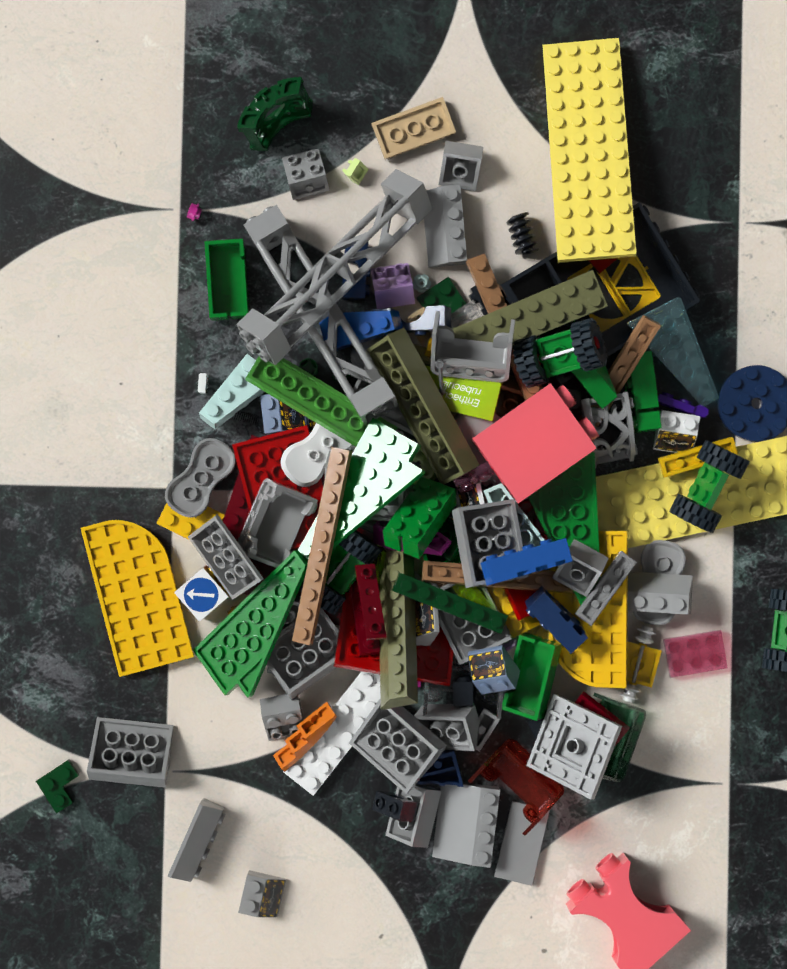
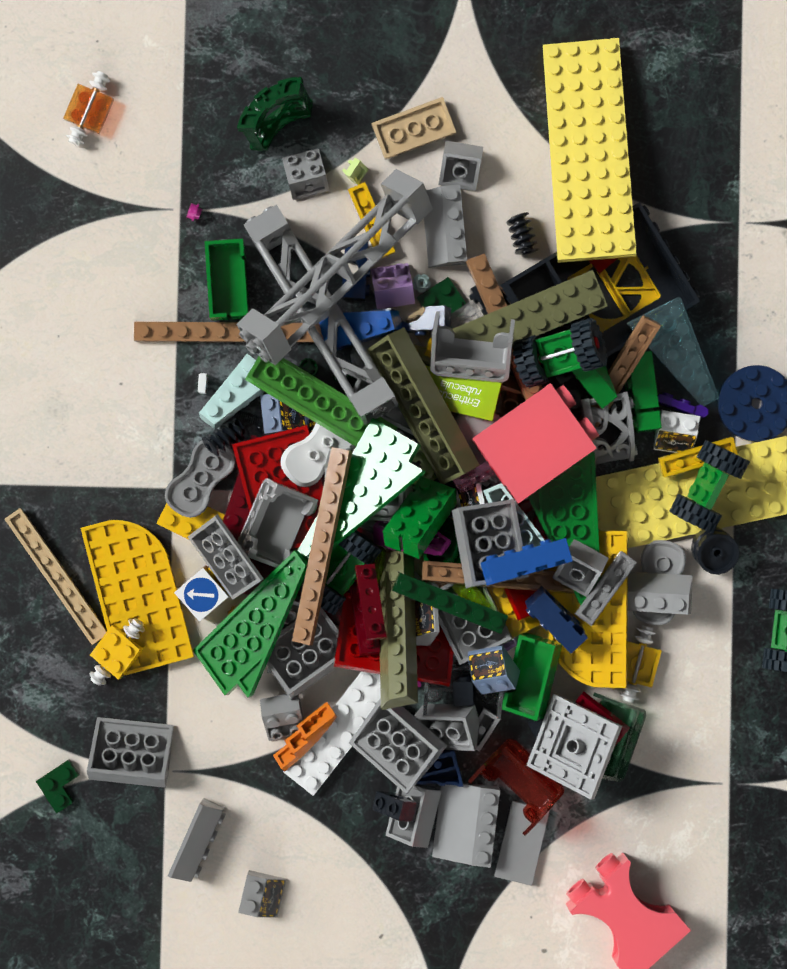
(56, 576): none -> tan plate
(88, 108): none -> clear orange plate
(116, 651): none -> yellow plate
(203, 332): none -> medium nougat plate
(224, 436): none -> black piece
(364, 204): none -> yellow plate
(440, 363): dark grey hinge -> none
(695, 653): clear pink plate -> none
(715, 551): none -> black wheel

